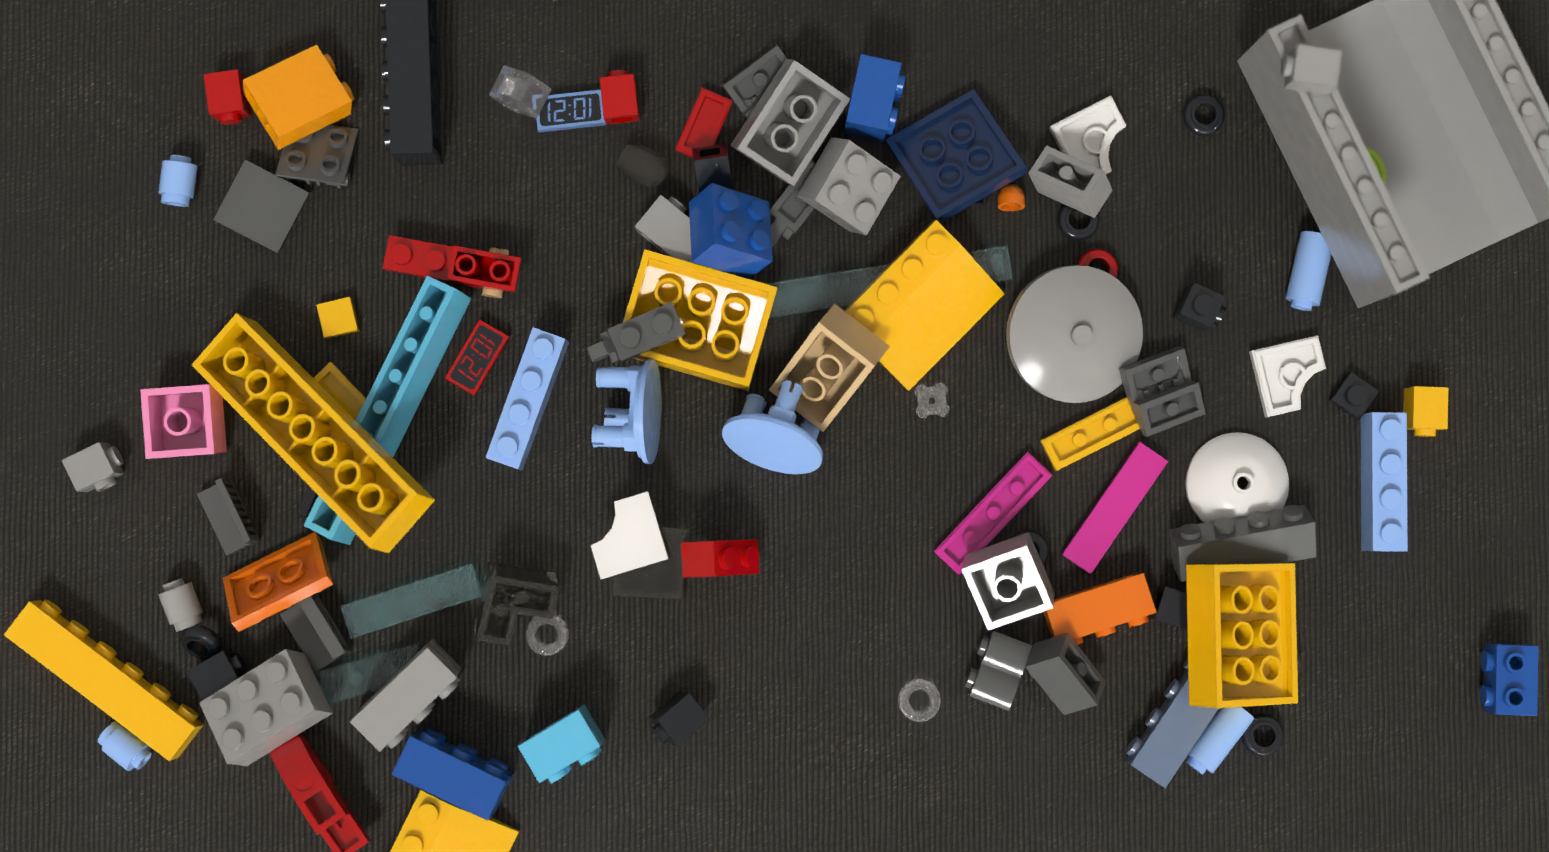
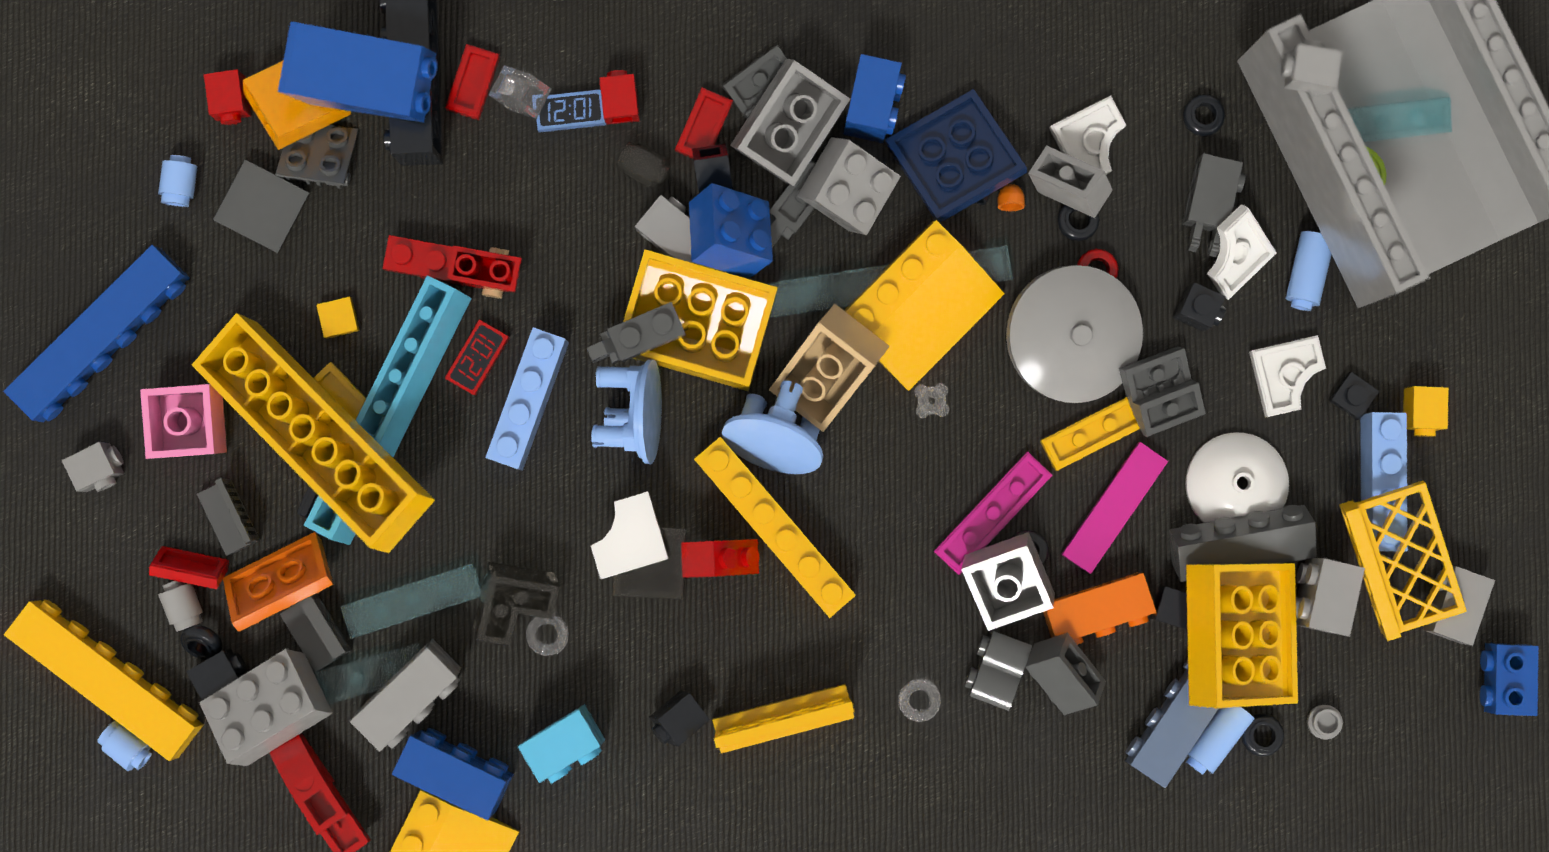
(97, 335): none -> blue brick
(189, 567): none -> red tile
(357, 72): none -> blue slope
(472, 82): none -> red tile
(775, 527): none -> yellow brick
(782, 718): none -> yellow fence
(1211, 198): none -> dark grey hinge
(1242, 252): none -> white tile
(1324, 722): none -> light grey plate
(1327, 595): none -> light grey brick
(1375, 575): none -> yellow fence
(1402, 119): none -> clear light blue tile
(1475, 594): none -> light grey brick

